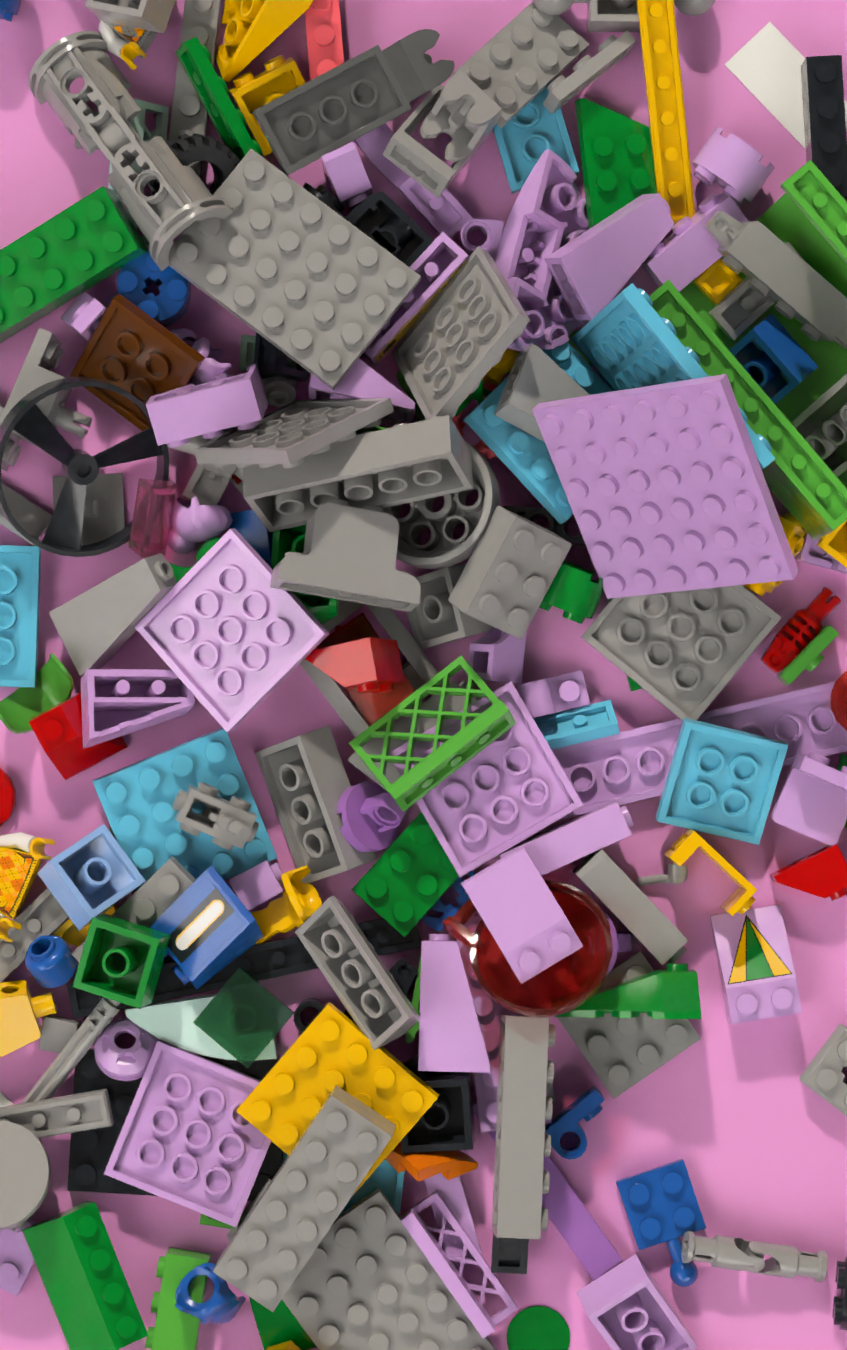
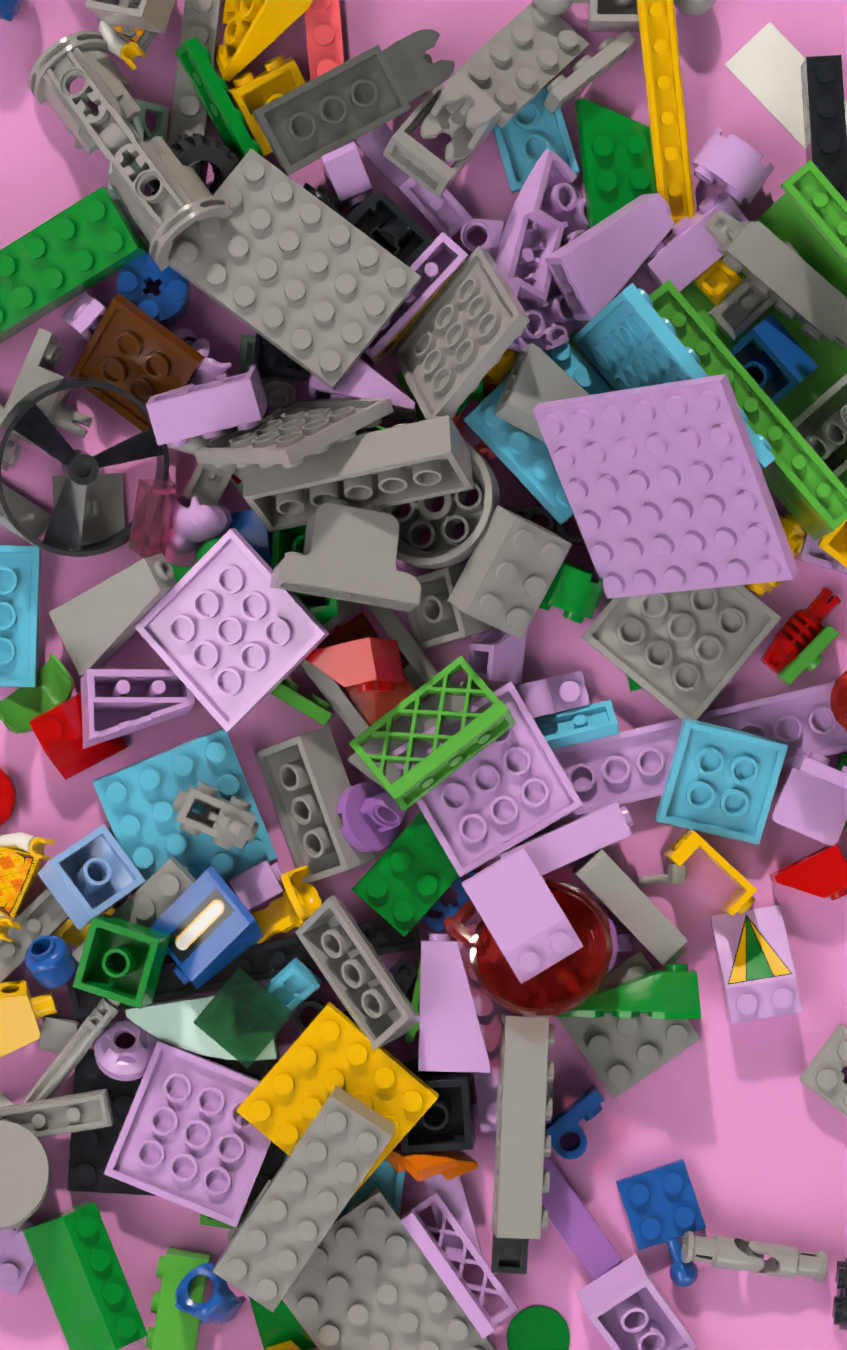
(293, 984): none -> medium azure plate
(312, 707): none -> bright green plate

